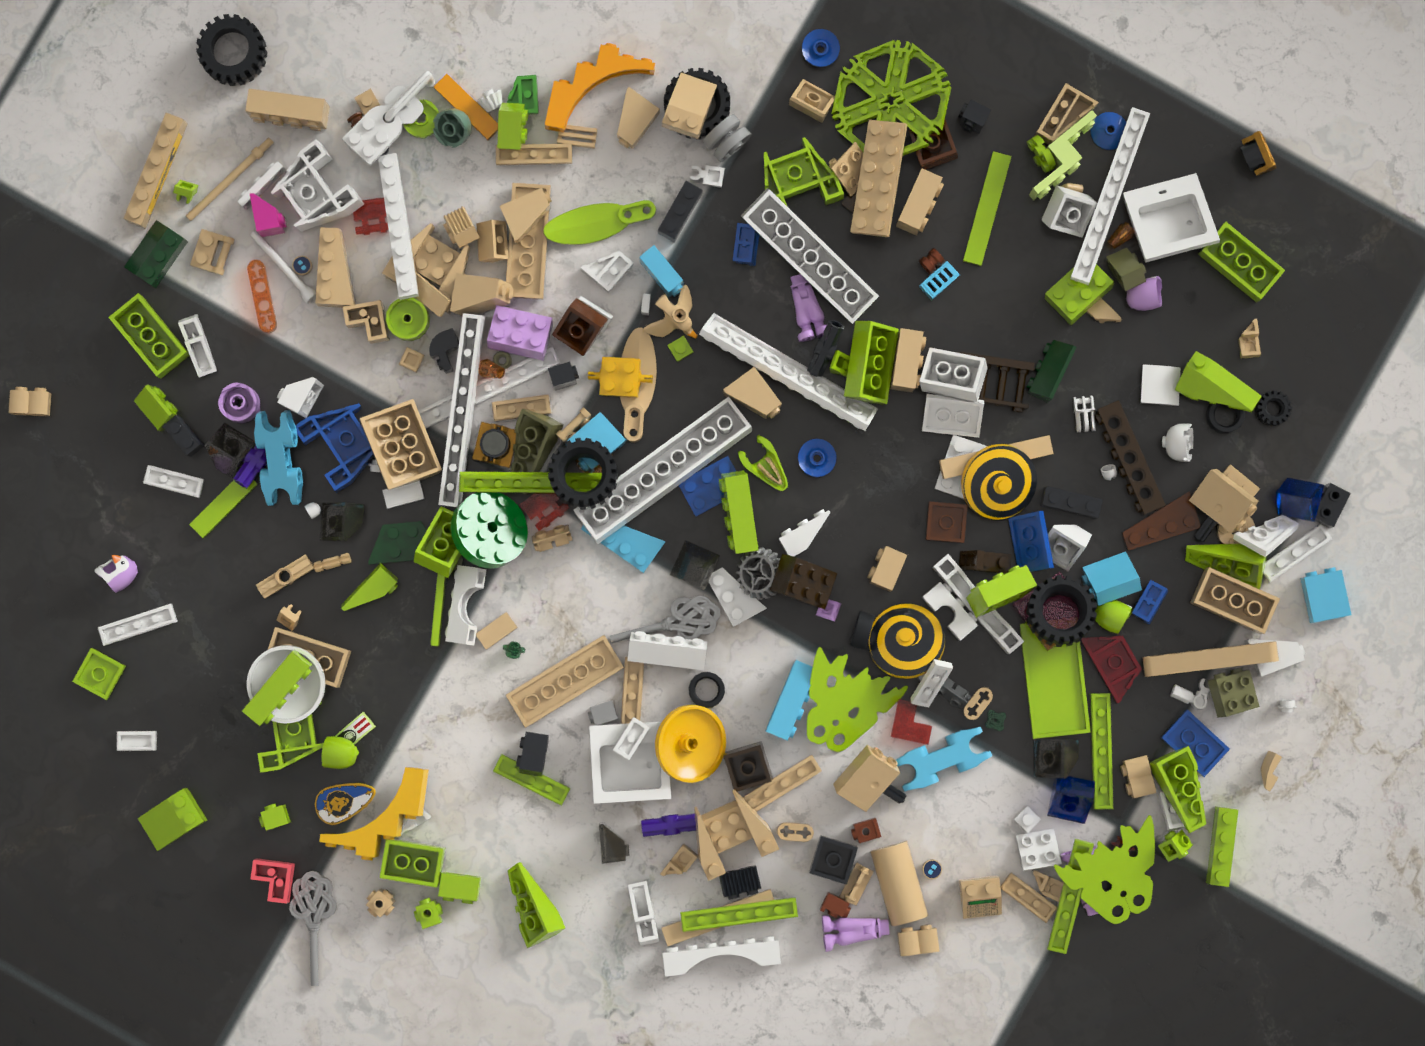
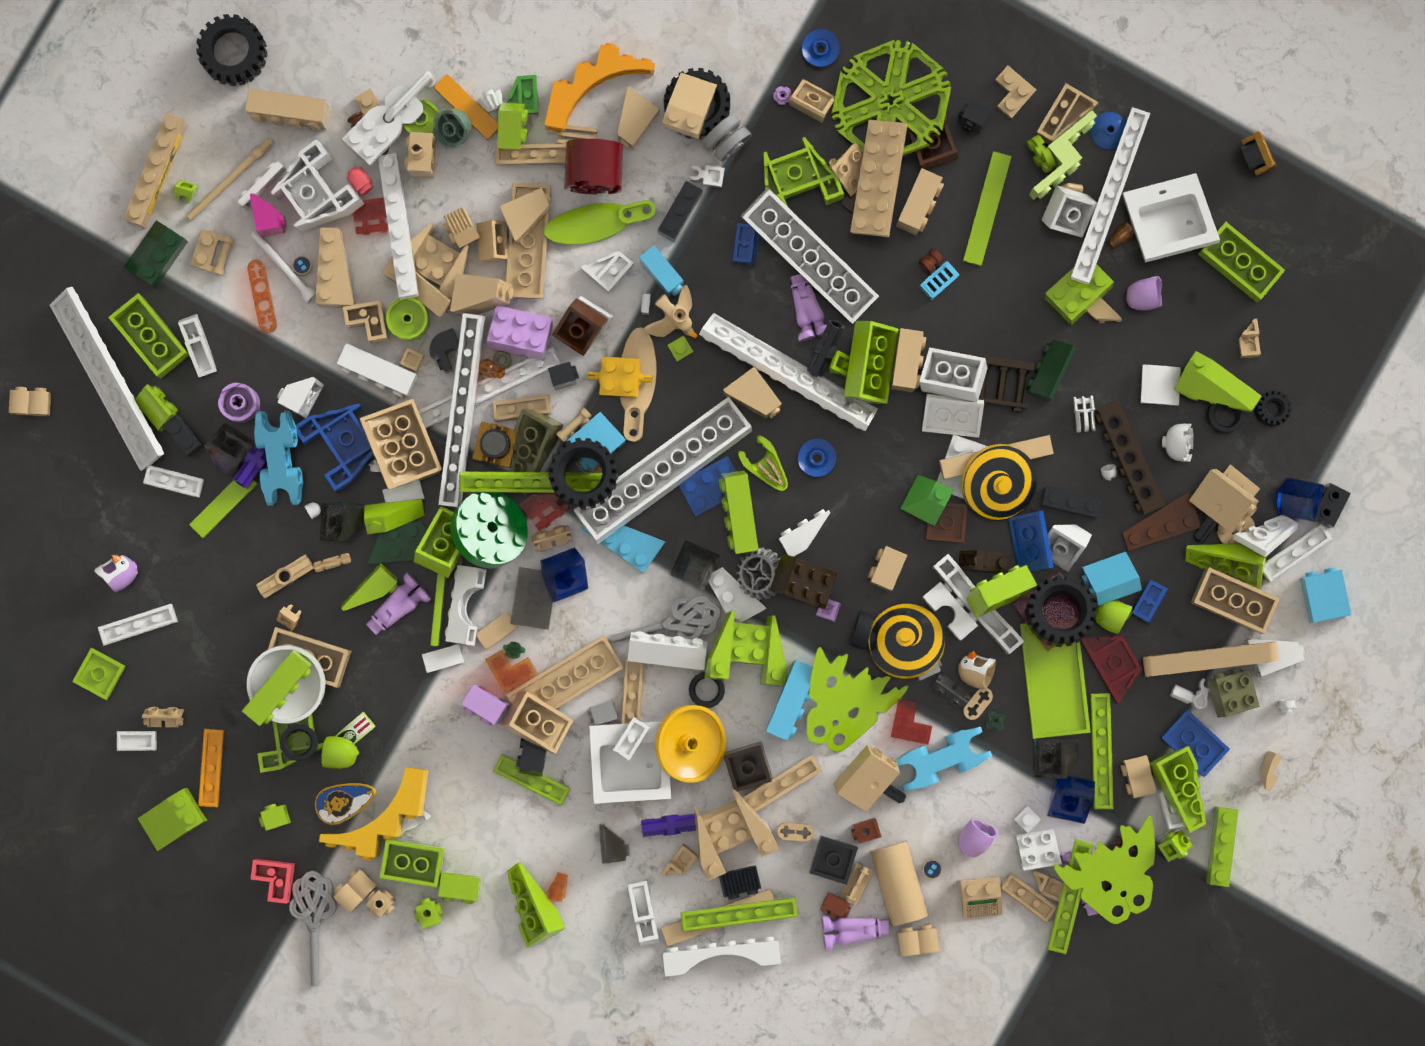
(106, 378): none -> white plate
(154, 716): none -> tan hinge
(211, 768): none -> light orange tile
(284, 742): none -> black tyre
(355, 890): none -> tan brick
(360, 180): none -> coral brick
(377, 370): none -> white brick
(390, 515): none -> lime slope
(398, 604): none -> lavender piece
(421, 154): none -> tan brick
(443, 658): none -> white tile
(485, 704): none -> lavender brick
(508, 675): none -> clear orange brick
(531, 600): none -> clear smoke tile
(536, 722): none -> tan slope
(557, 889): none -> clear orange cone
(564, 574): none -> clear blue slope
(593, 166): none -> dark red brick
(747, 645): none -> lime wedge
(777, 95): none -> lavender plate
(926, 499): none -> bright green slope
(931, 683): white plate -> none
(974, 841): none -> lavender piece
(976, 670): none -> tan piece
(1018, 91): none -> tan plate
(1126, 269): olive brick -> none

